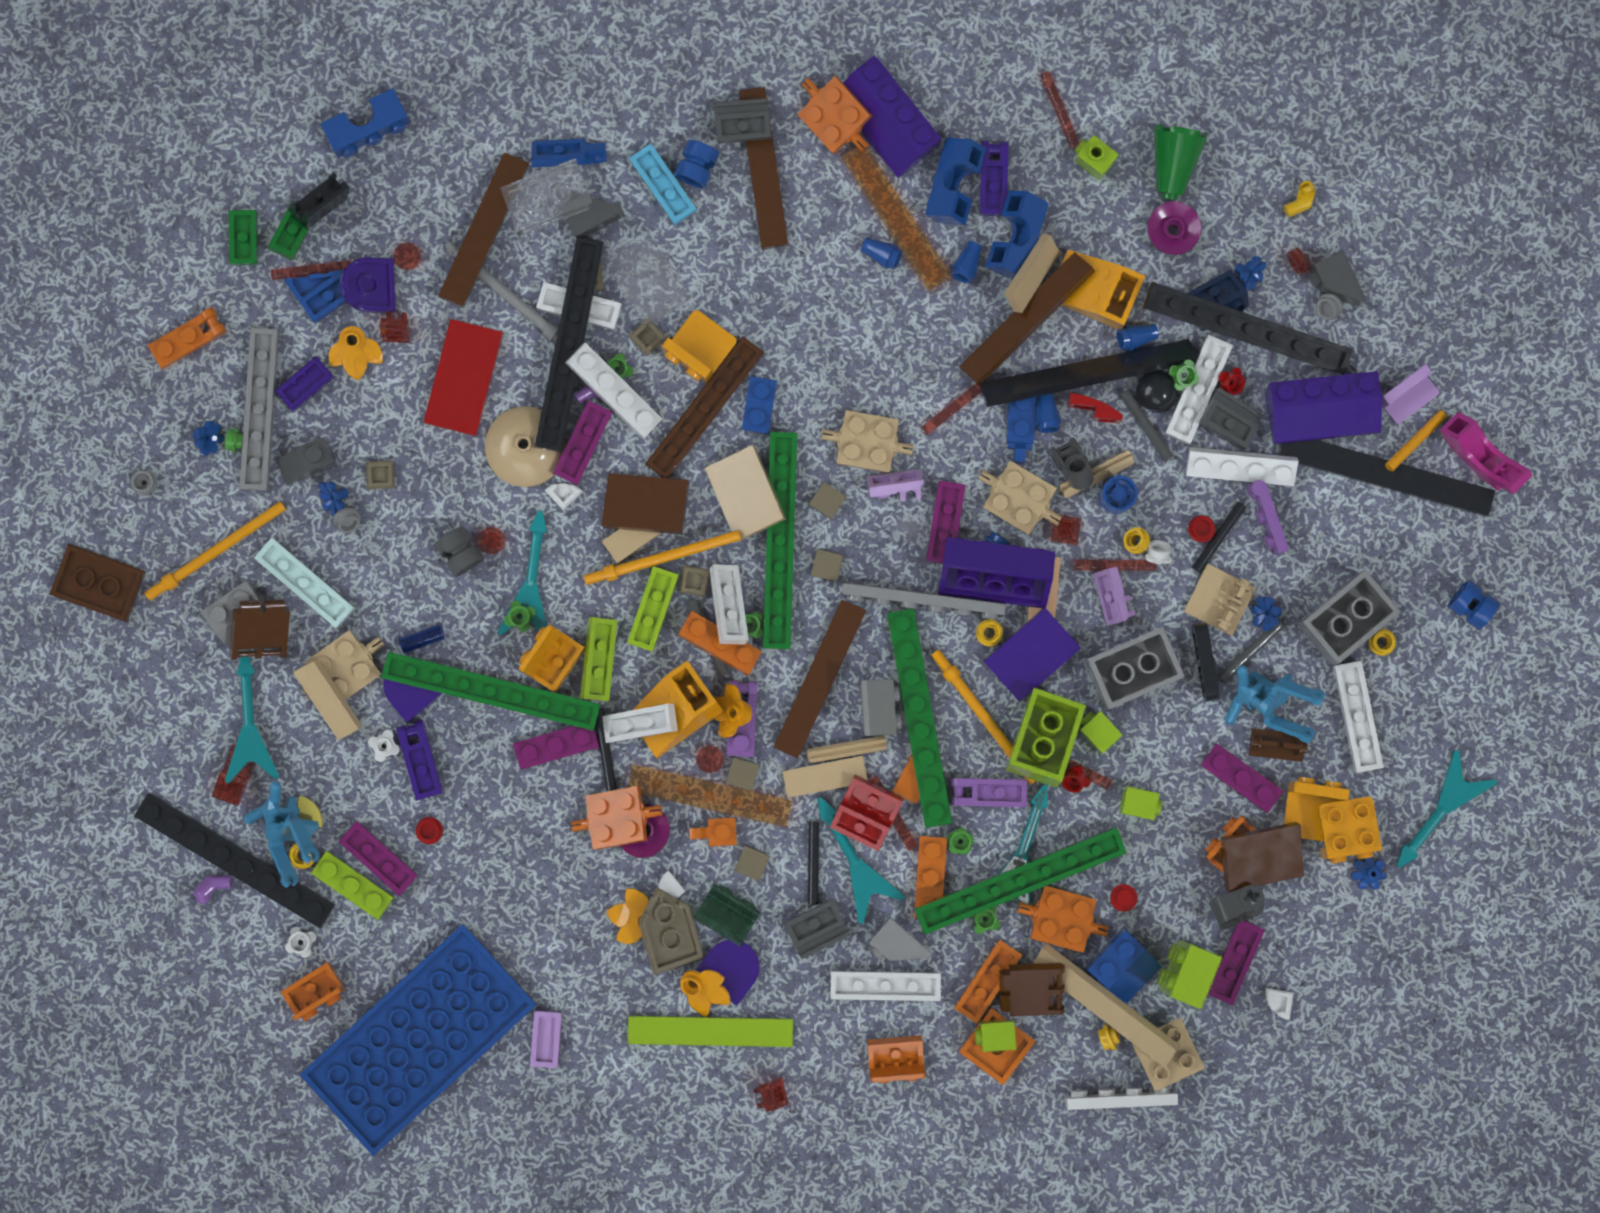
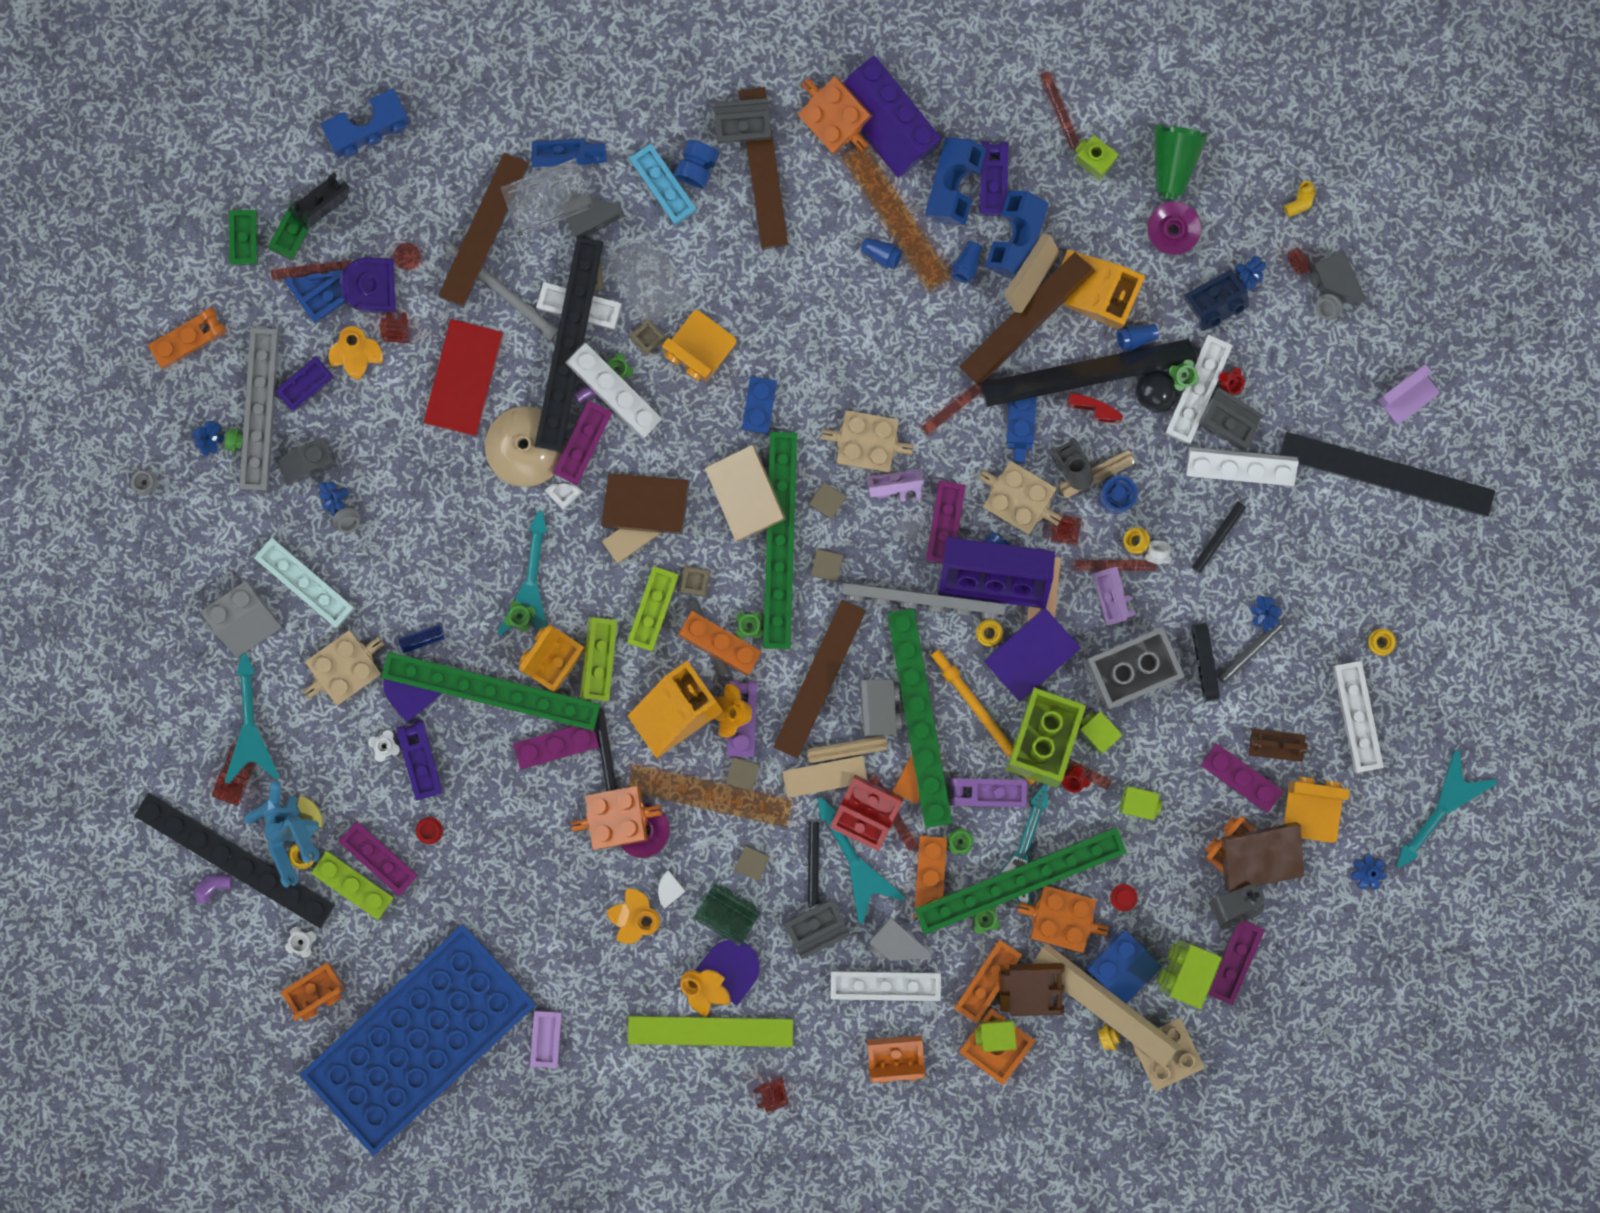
(97, 583): reddish brown tile -> none
(171, 580): light orange bar -> none
(260, 629): reddish brown plate -> none
(327, 698): tan tile -> none
(380, 475): dark tan tile -> none
(459, 551): dark grey wheel -> none
(491, 540): clear red tile -> none
(612, 571): light orange bar -> none
(639, 723): white plate -> none
(669, 932): dark tan tile -> none
(704, 408): reddish brown tile -> none
(709, 759): clear red tile -> none
(719, 831): orange plate -> none
(728, 604): white plate -> none
(1047, 414): blue cone -> none
(1109, 1099): white plate -> none
(1146, 425): dark grey bar -> none
(1201, 528): red plate -> none
(1219, 599): tan hinge -> none
(1247, 328): black plate -> none
(1266, 697): dark azure piece -> none
(1267, 516): medium lavender plate -> none
(1279, 1002): white tile -> none
(1324, 407): dark purple slope -> none
(1348, 617): light grey brick -> none
(1349, 829): light orange bracket -> none
(1415, 441): light orange bar -> none
(1481, 610): blue wheel -> none
(1482, 456): dark pink arch -> none

